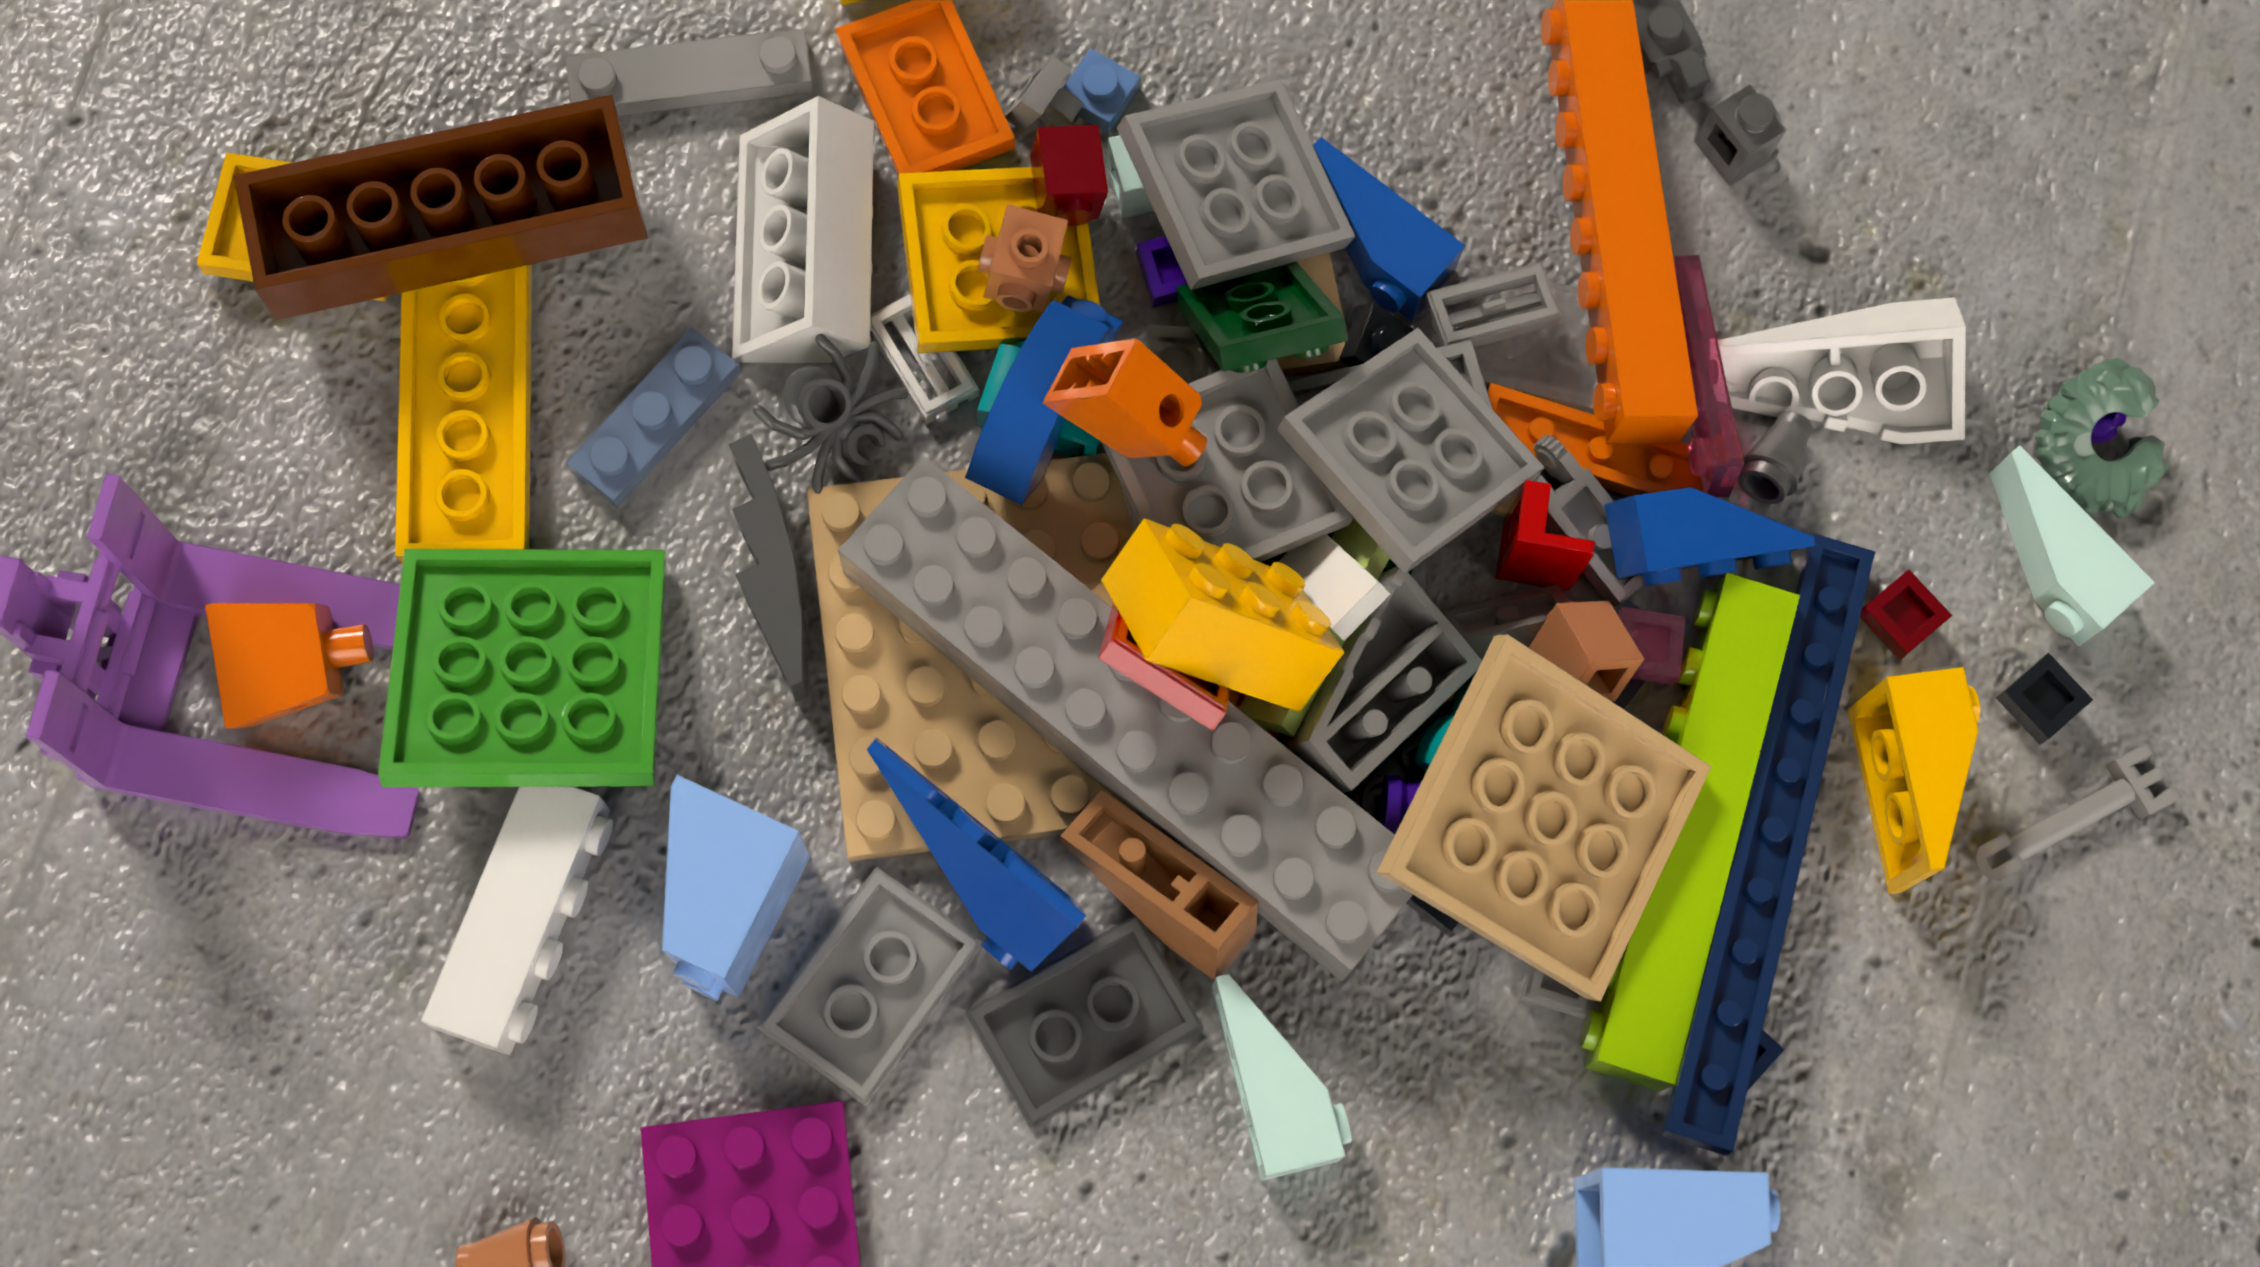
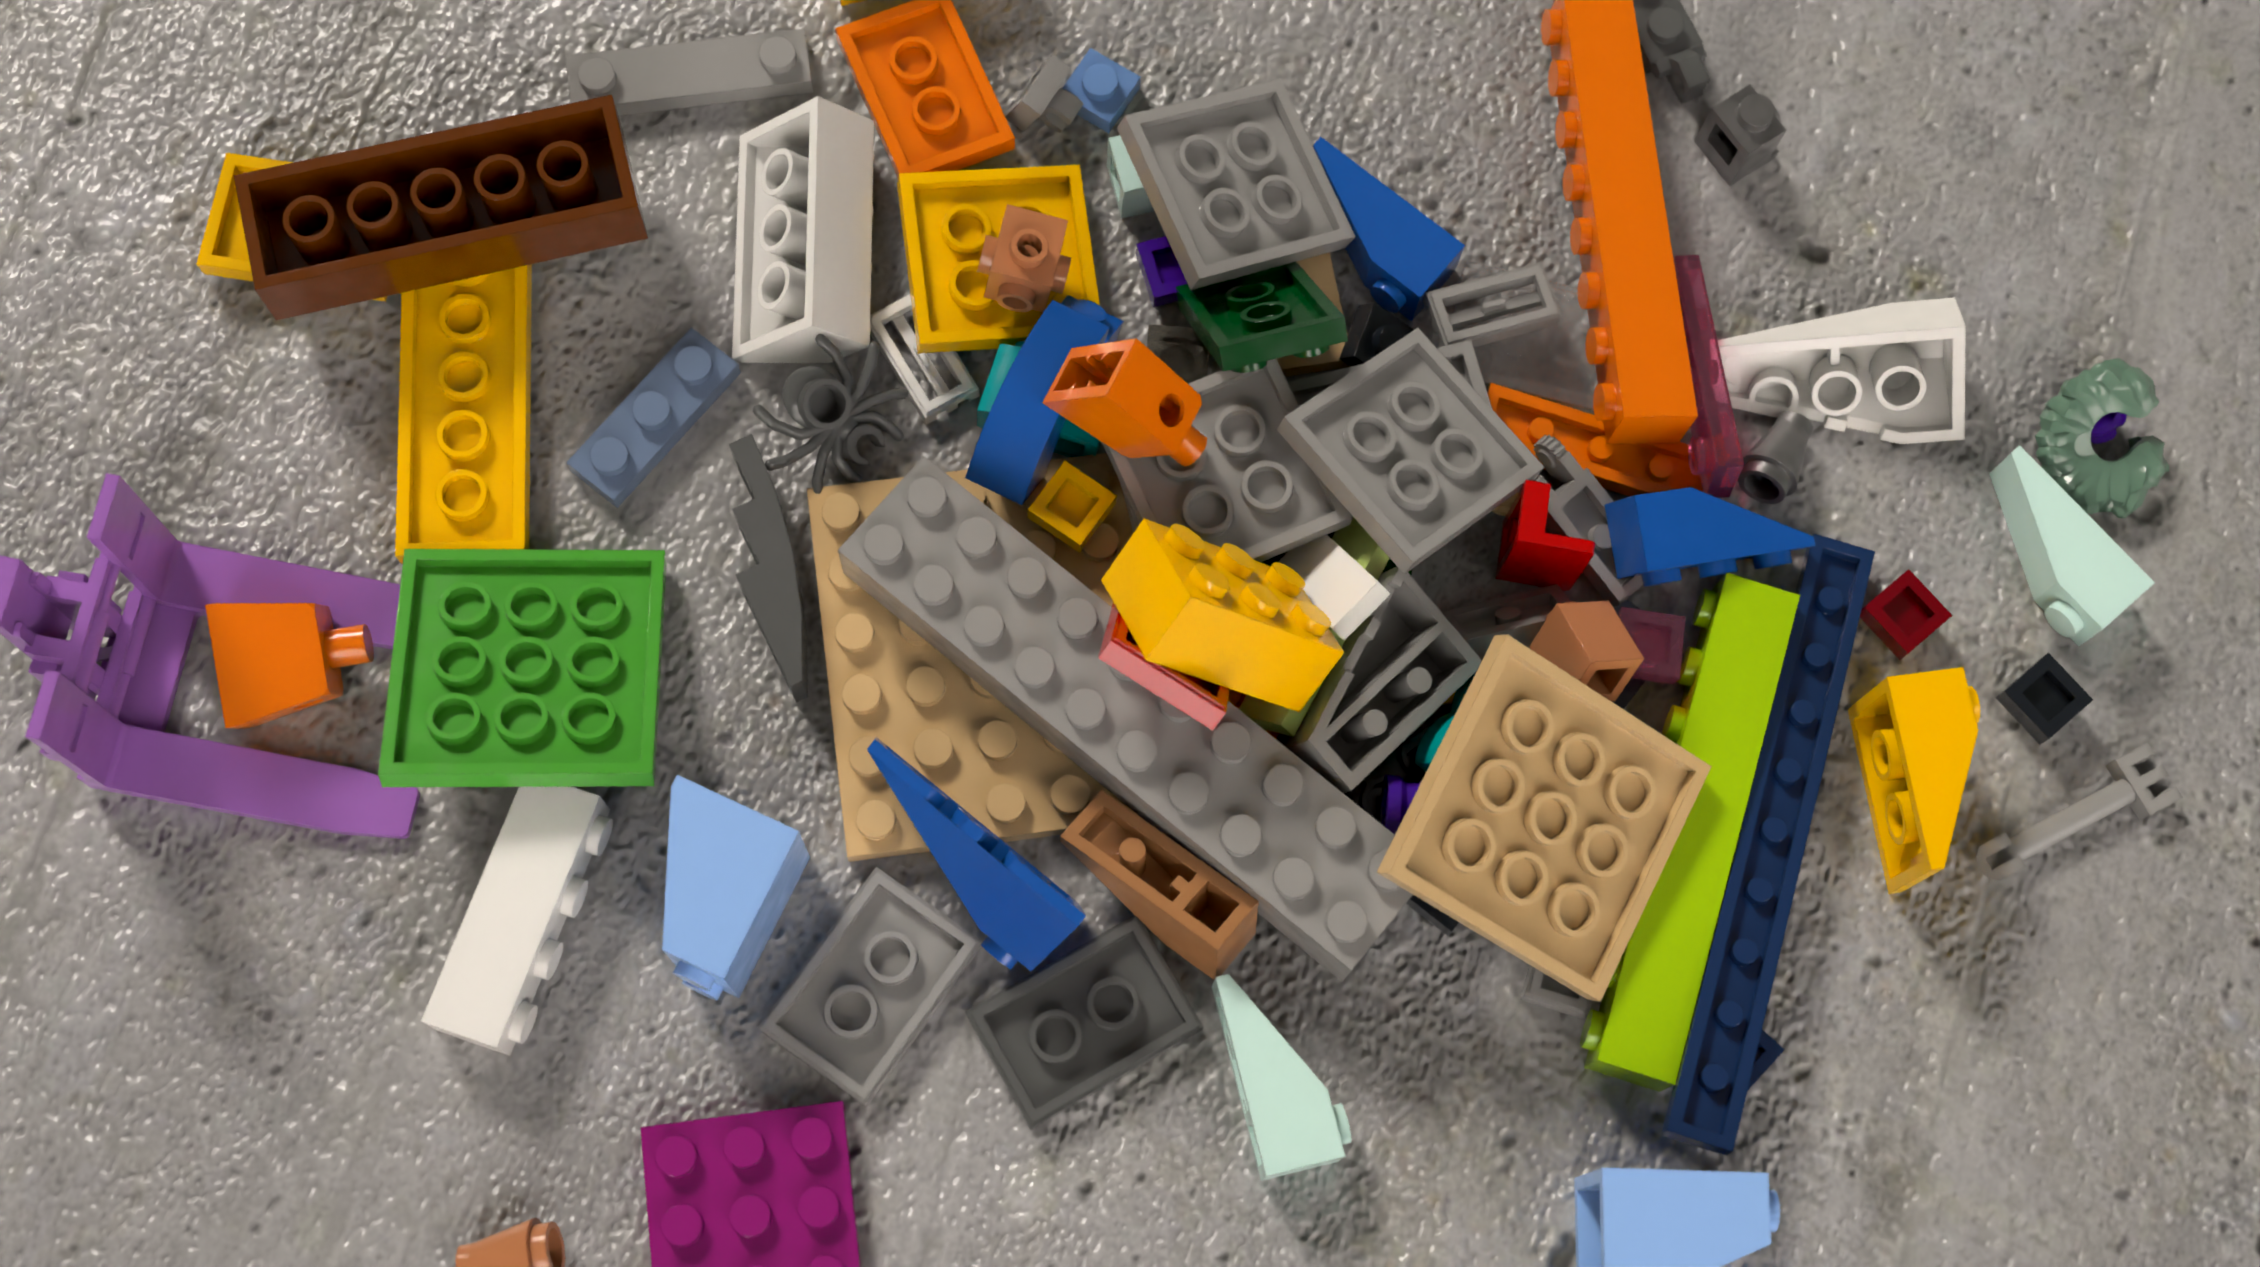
(1069, 172): dark red brick -> none
(1072, 506): none -> yellow plate

